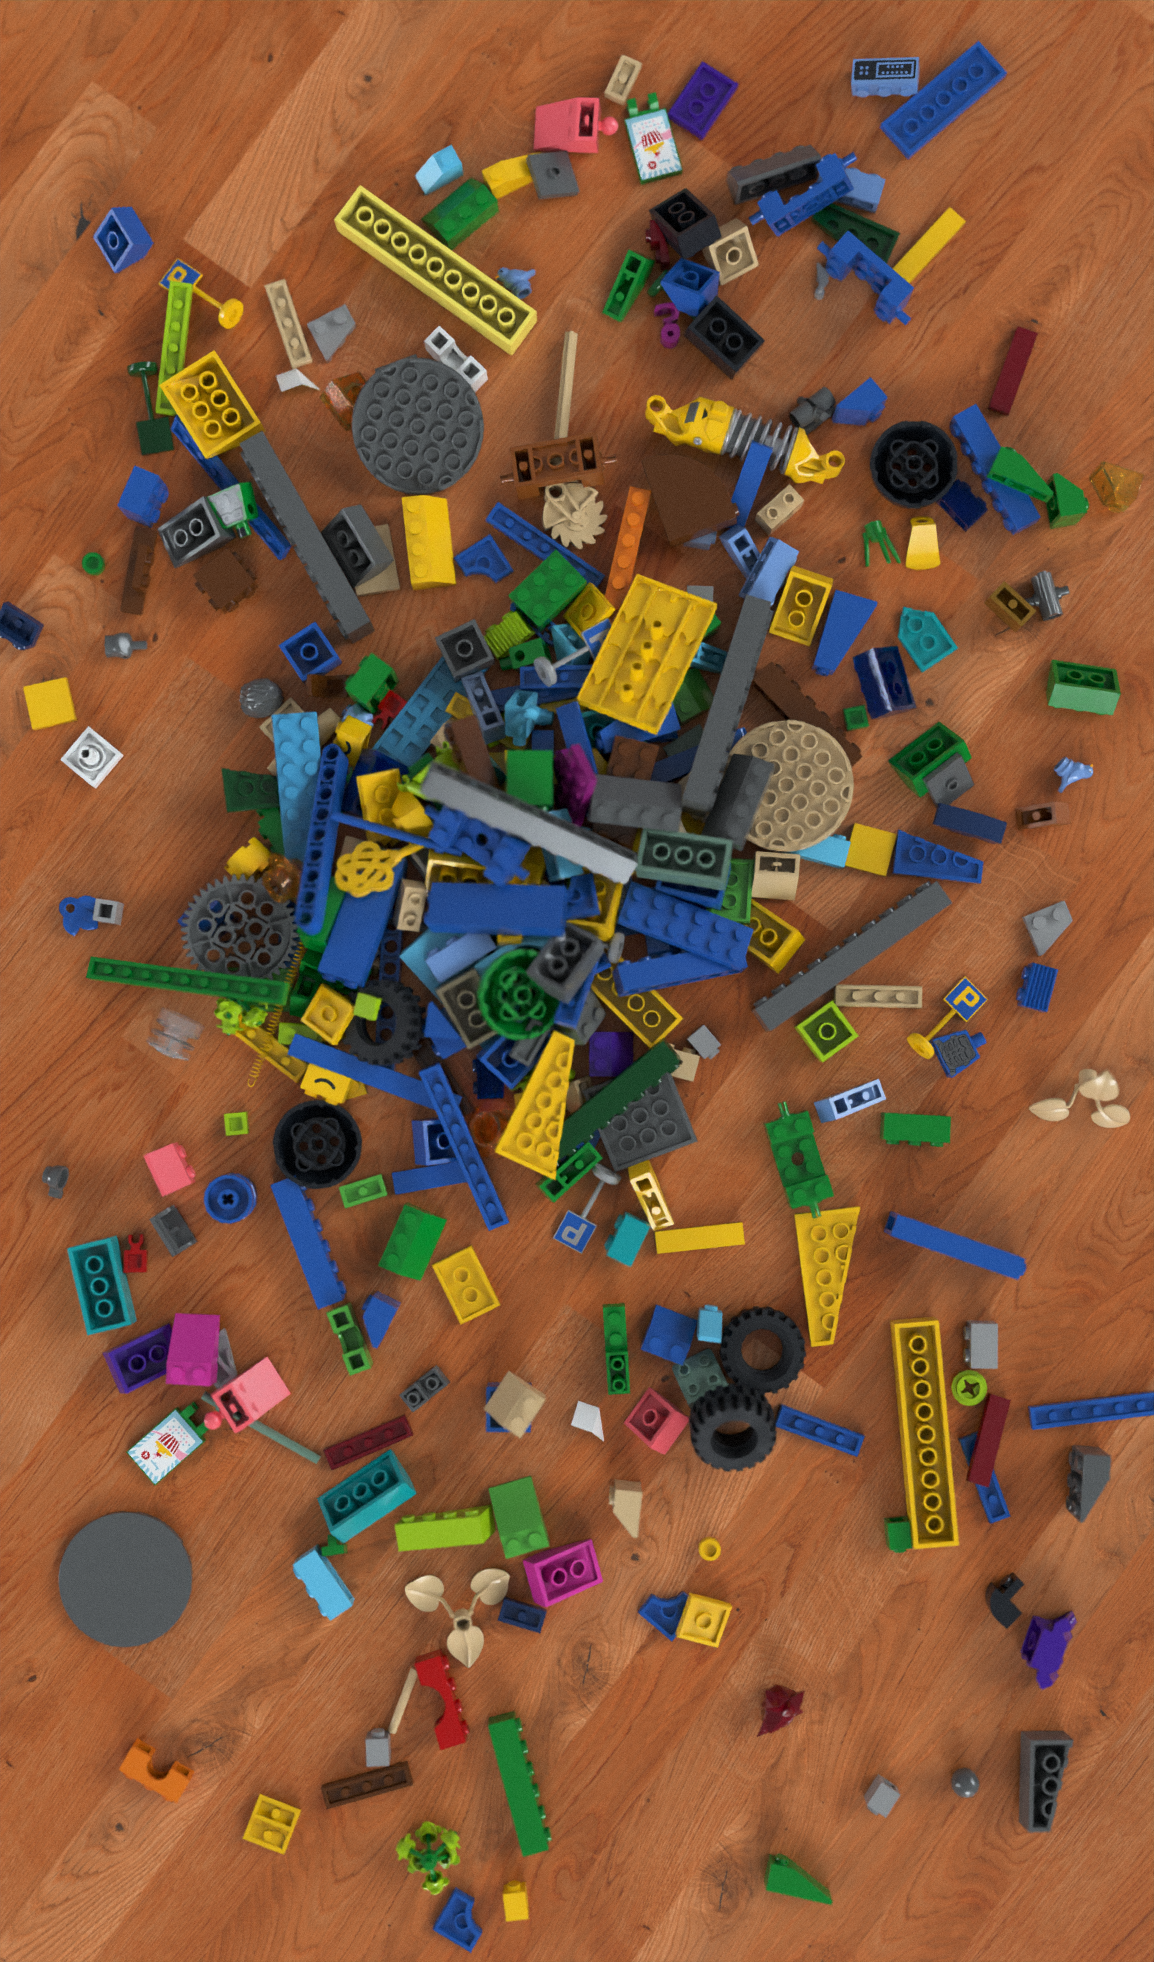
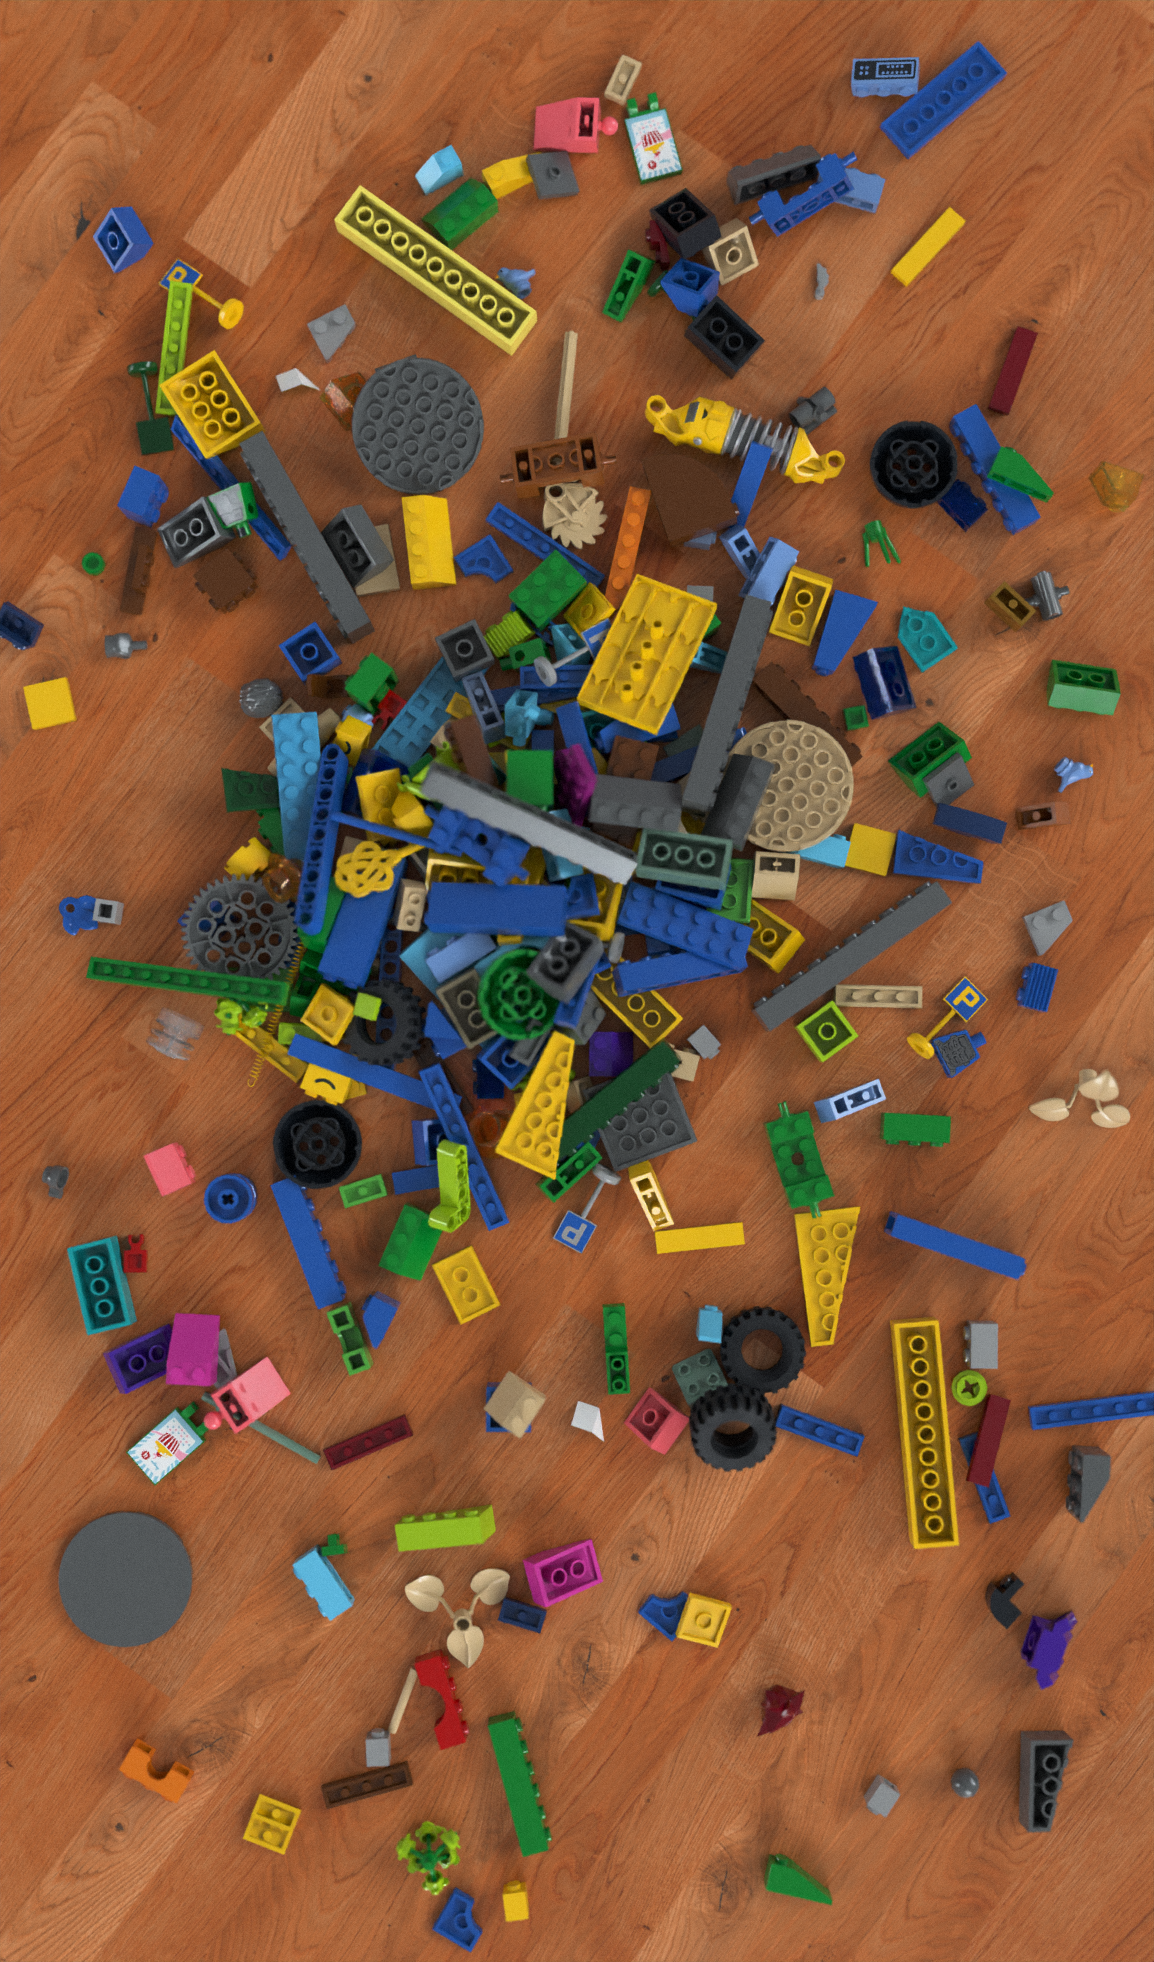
(92, 757): white plate -> none
(173, 1230): dark grey hinge -> none
(236, 1123): lime tile -> none
(288, 324): tan tile -> none
(366, 1496): teal slope -> none
(424, 1388): dark grey slope -> none
(444, 349): white arch -> none
(453, 1186): none -> lime beam
(518, 1517): bright green slope -> none
(626, 1503): tan slope -> none
(627, 1238): teal brick -> none
(669, 1335): blue slope -> none
(670, 332): magenta leg -> none
(692, 697): bright green slope -> none
(702, 100): dark purple tile -> none
(709, 1548): yellow tile -> none
(779, 510): tan brick -> none
(838, 220): dark green wing -> none
(861, 405): blue slope -> none
(893, 289): blue brick -> none
(898, 1534): green brick -> none
(923, 545): yellow piece -> none
(1066, 504): green slope -> none

